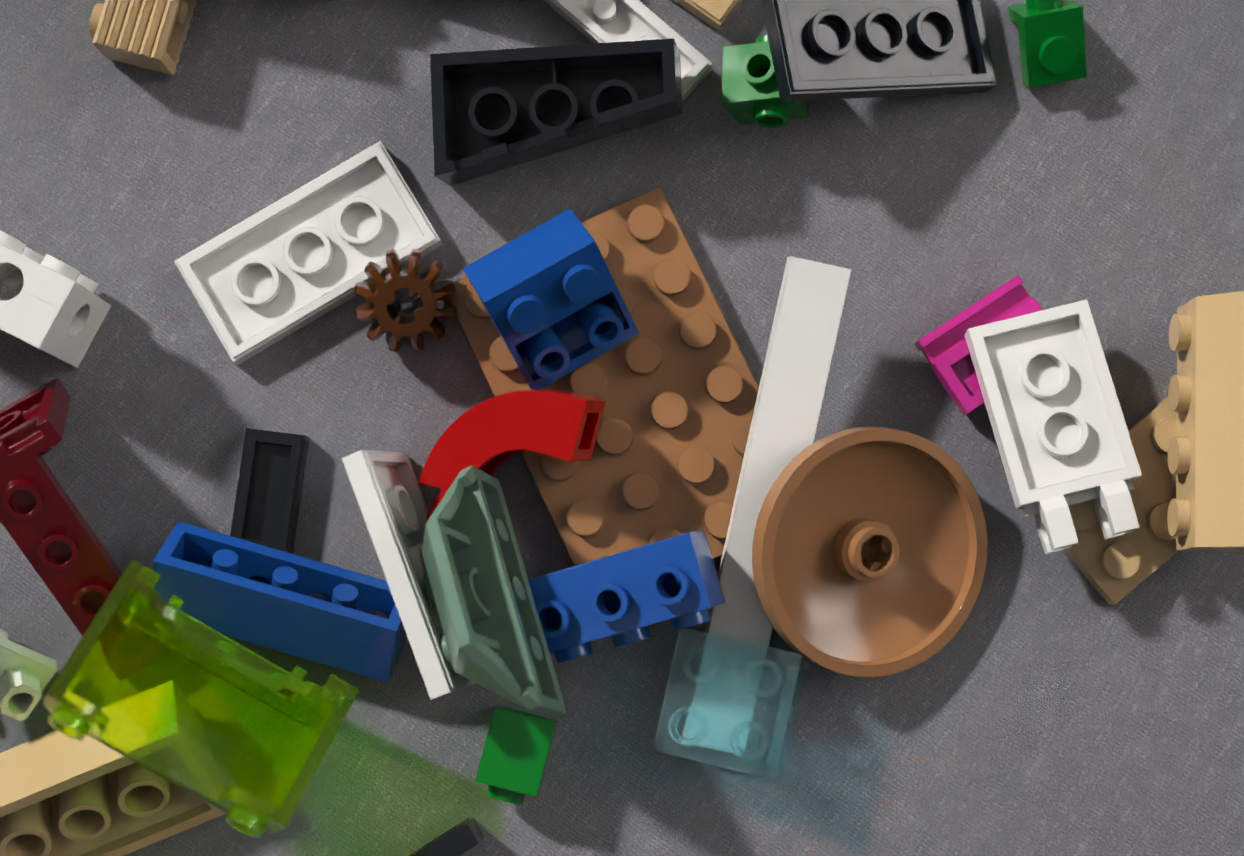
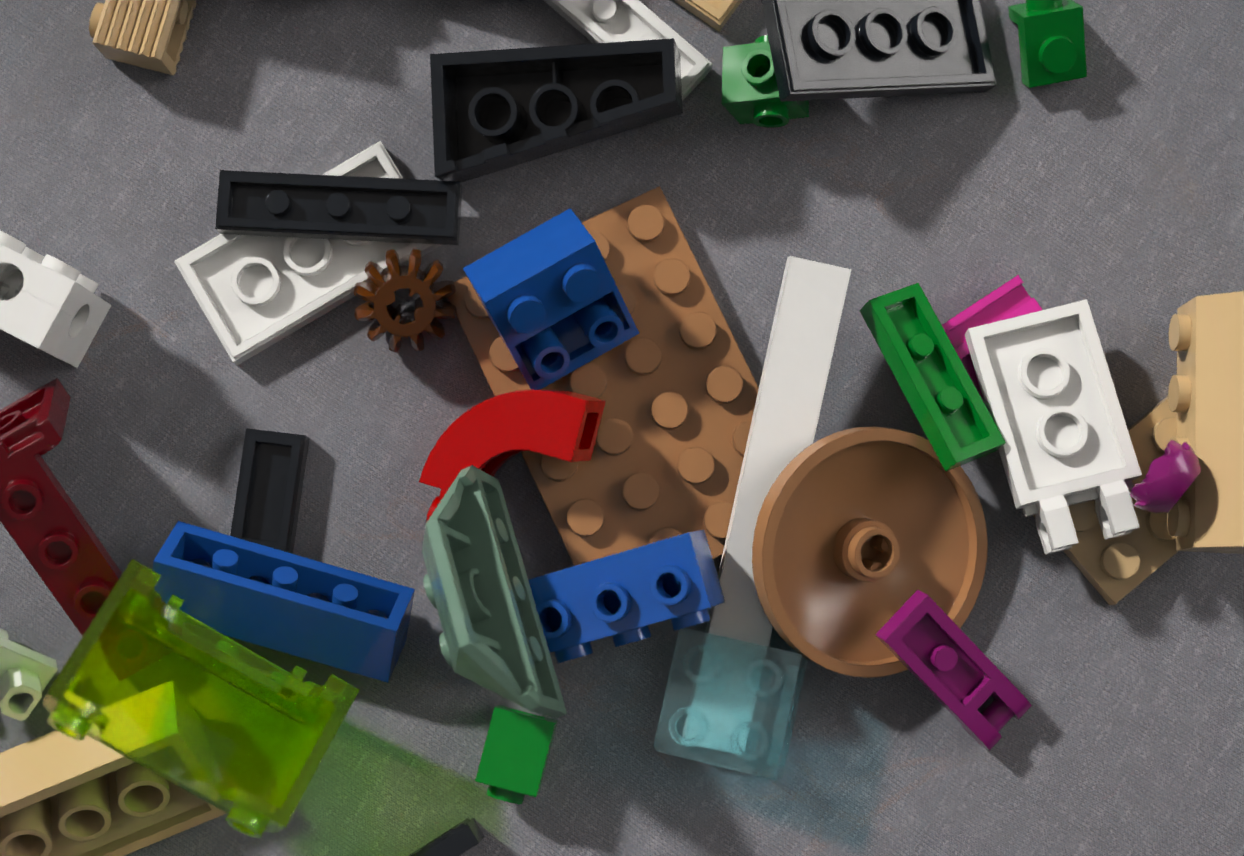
(339, 207): none -> black tile
(396, 523): white tile -> none
(932, 376): none -> green plate
(952, 668): none -> magenta plate
(1167, 479): none -> magenta plate

